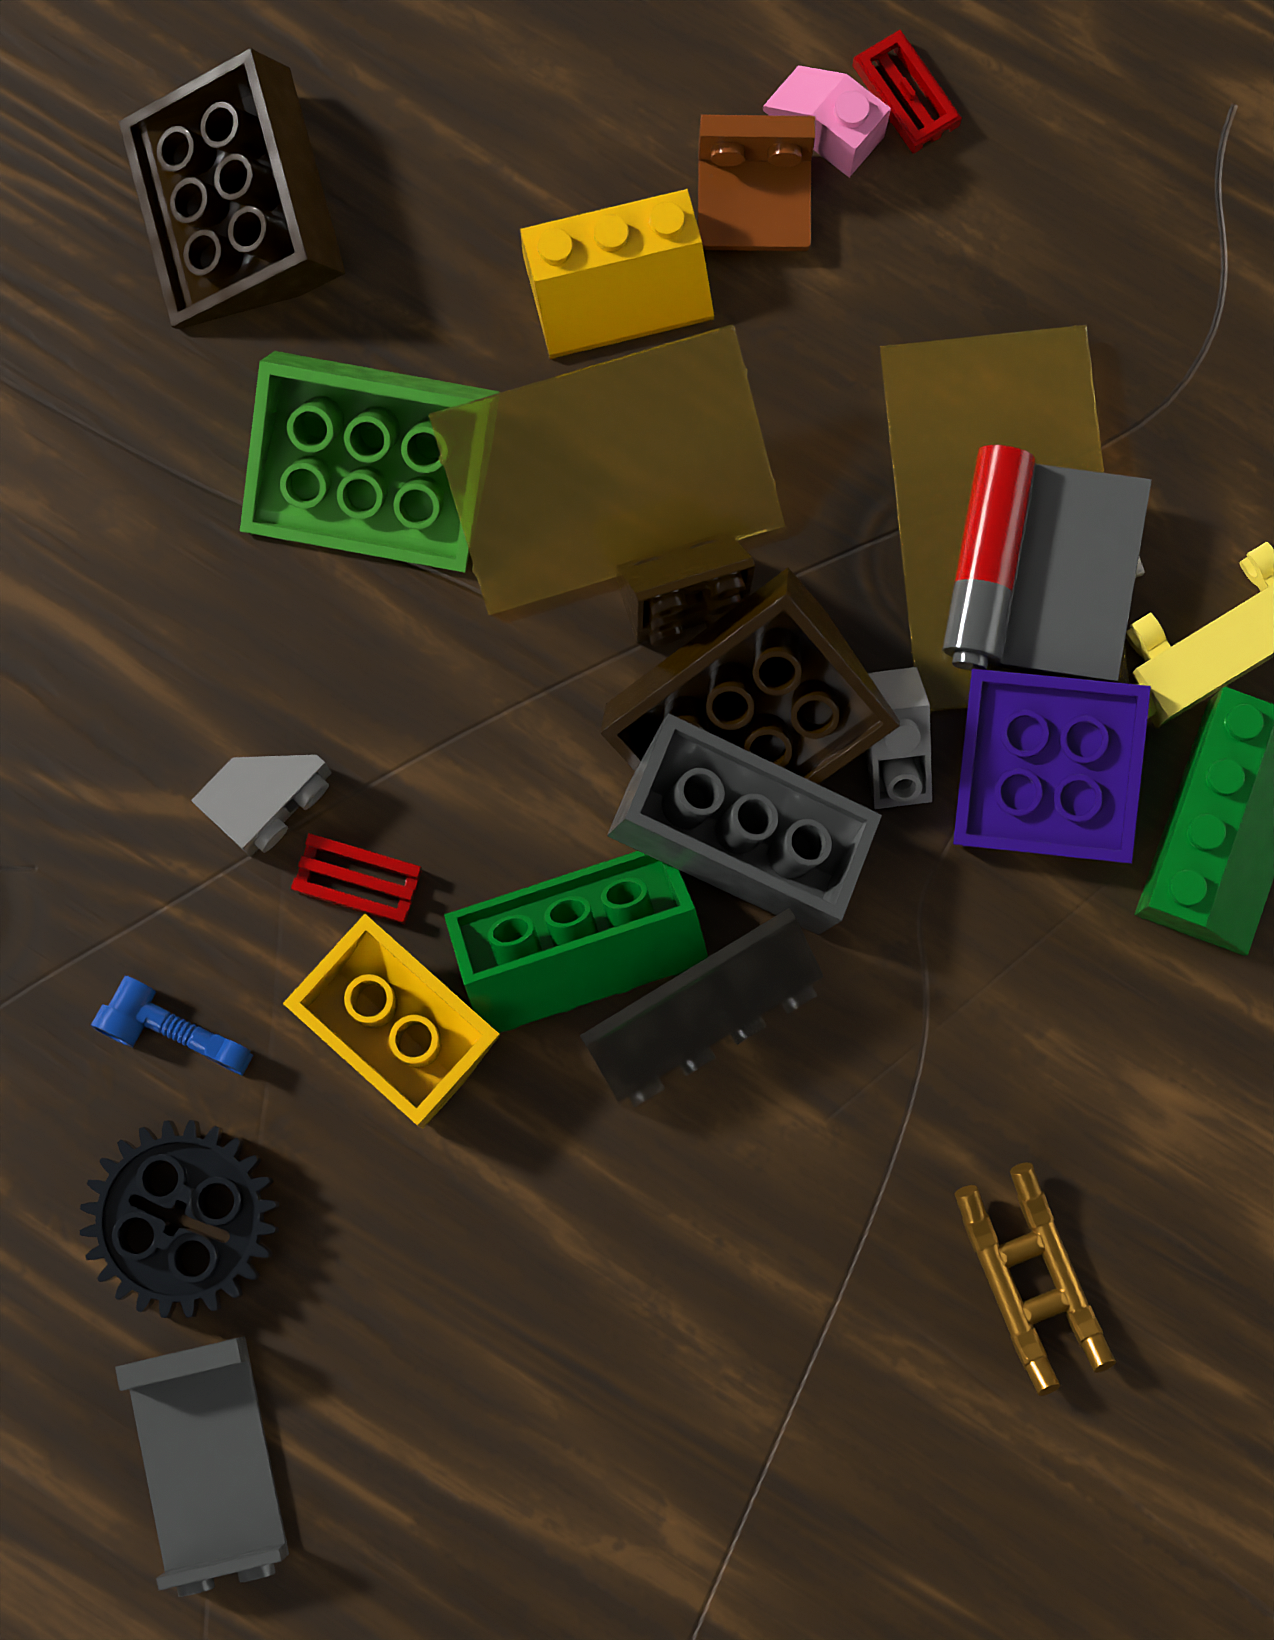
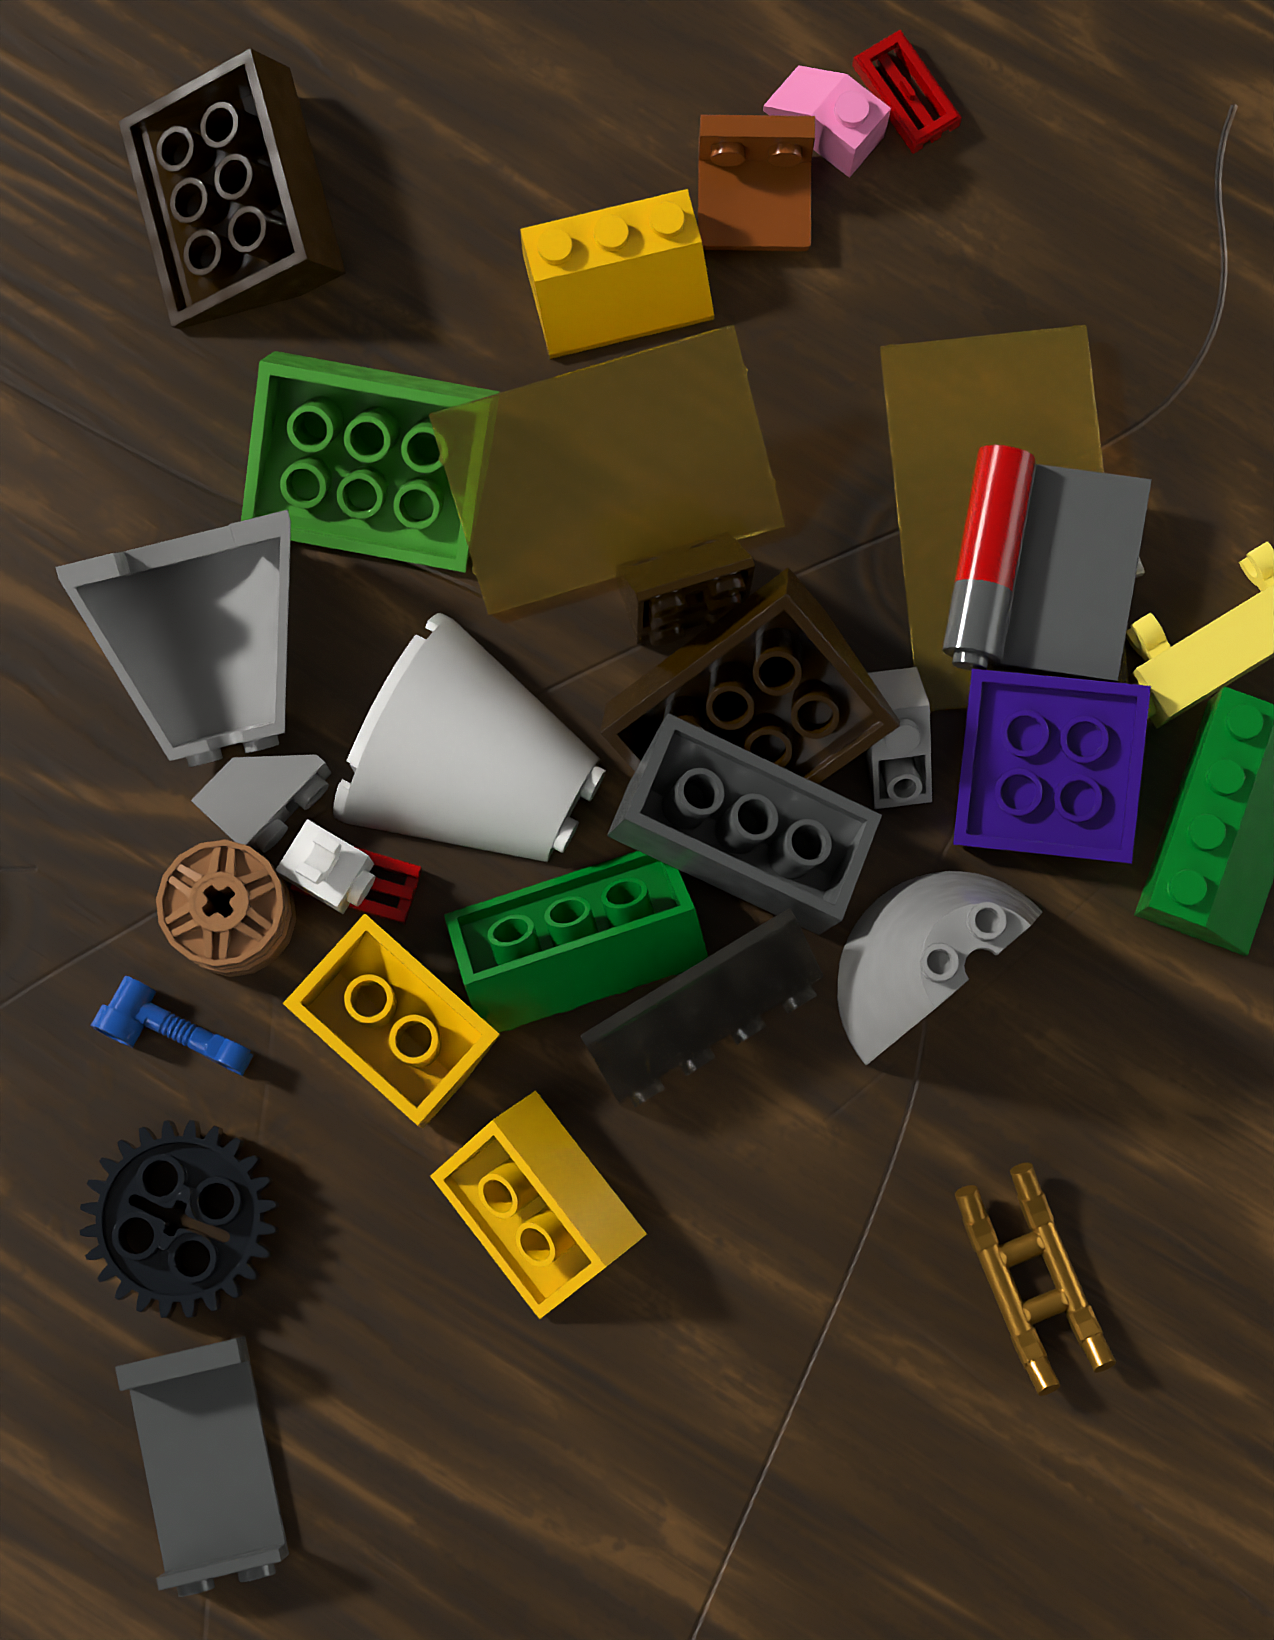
(197, 632): none -> light grey cone
(258, 894): none -> medium nougat wheel
(327, 868): none -> white brick
(465, 754): none -> white cone
(537, 1204): none -> yellow slope
(914, 948): none -> light grey cone

